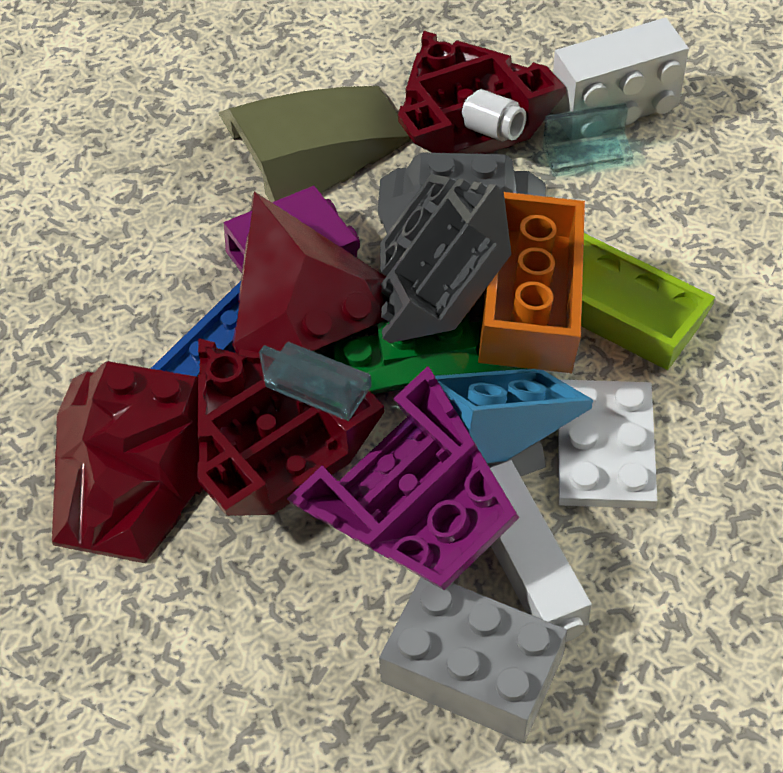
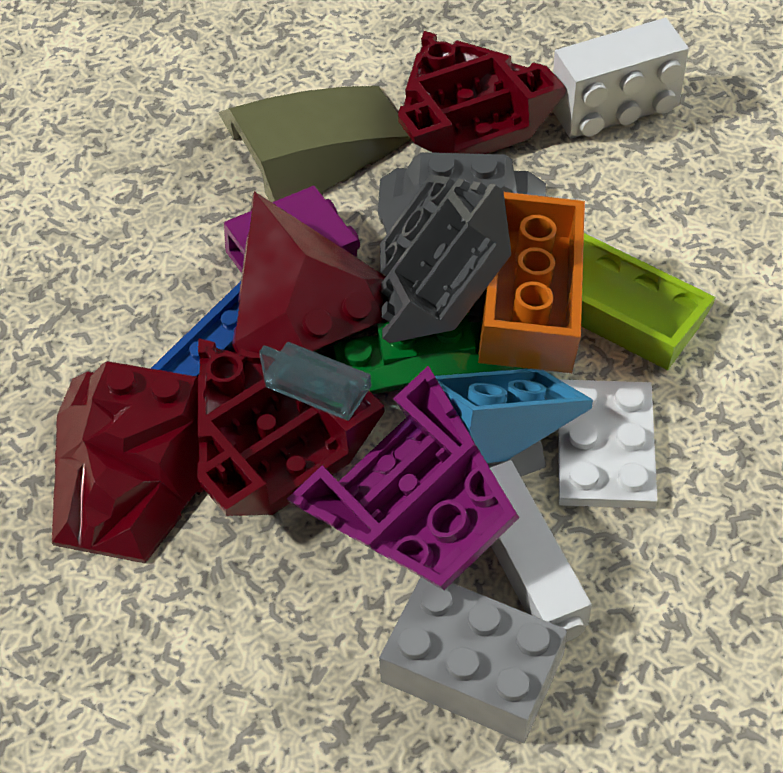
(493, 115): white brick -> none
(587, 140): clear light blue panel -> none

